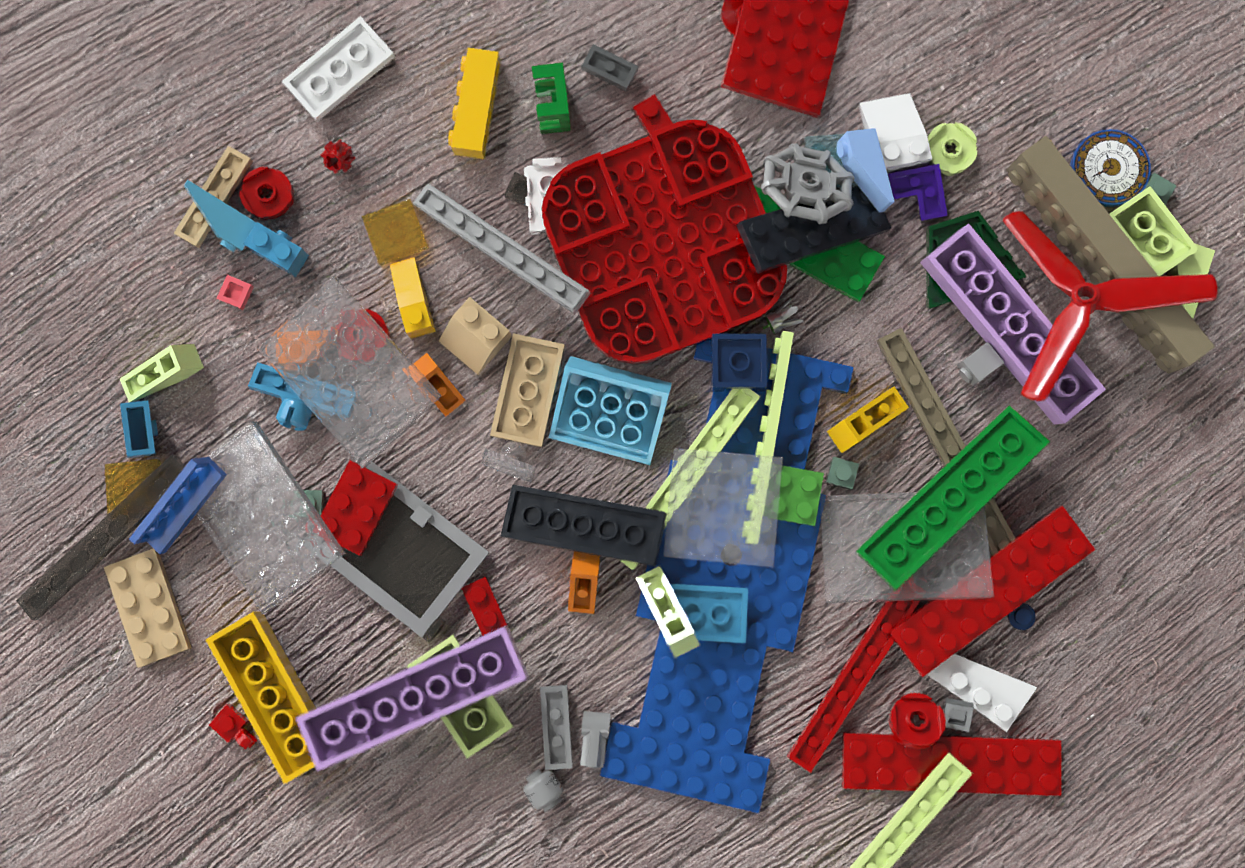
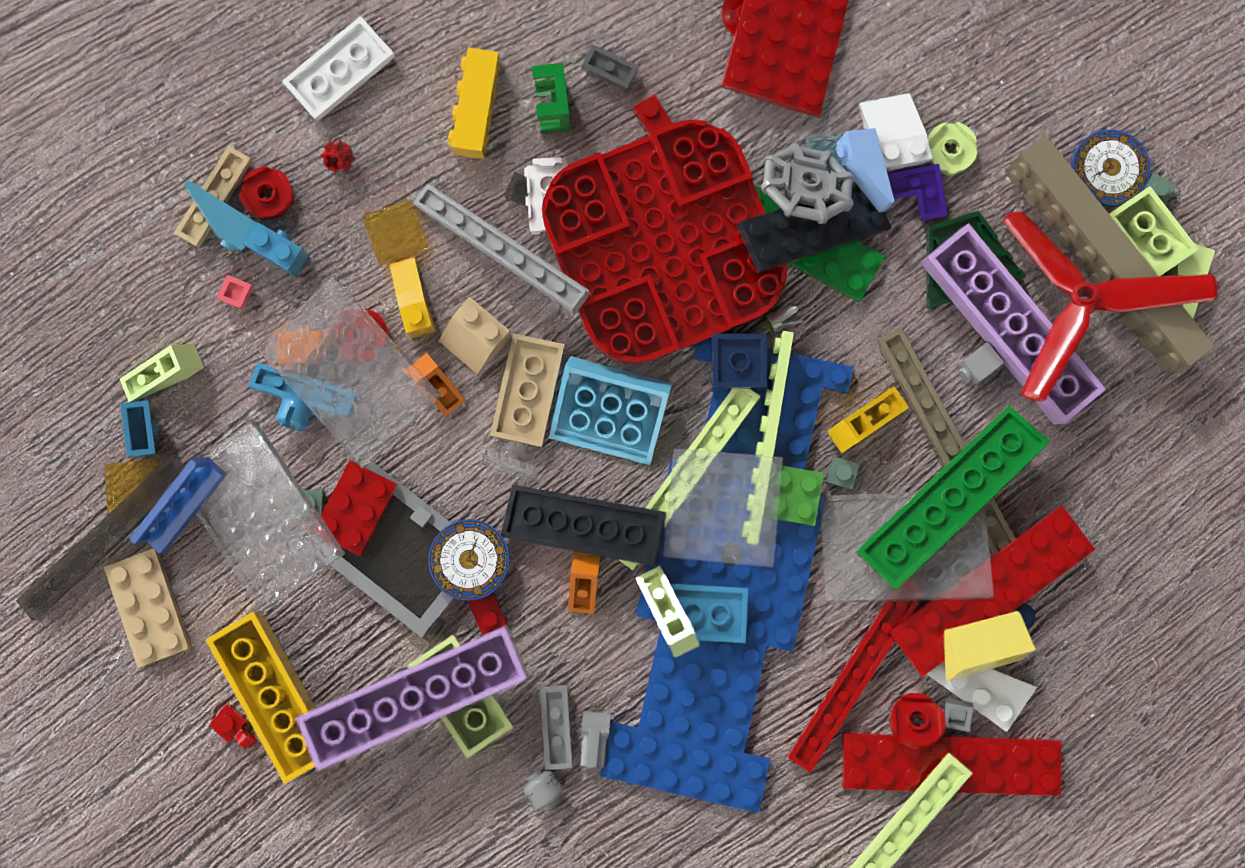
(469, 559): none -> tile
(986, 645): none -> light yellow slope

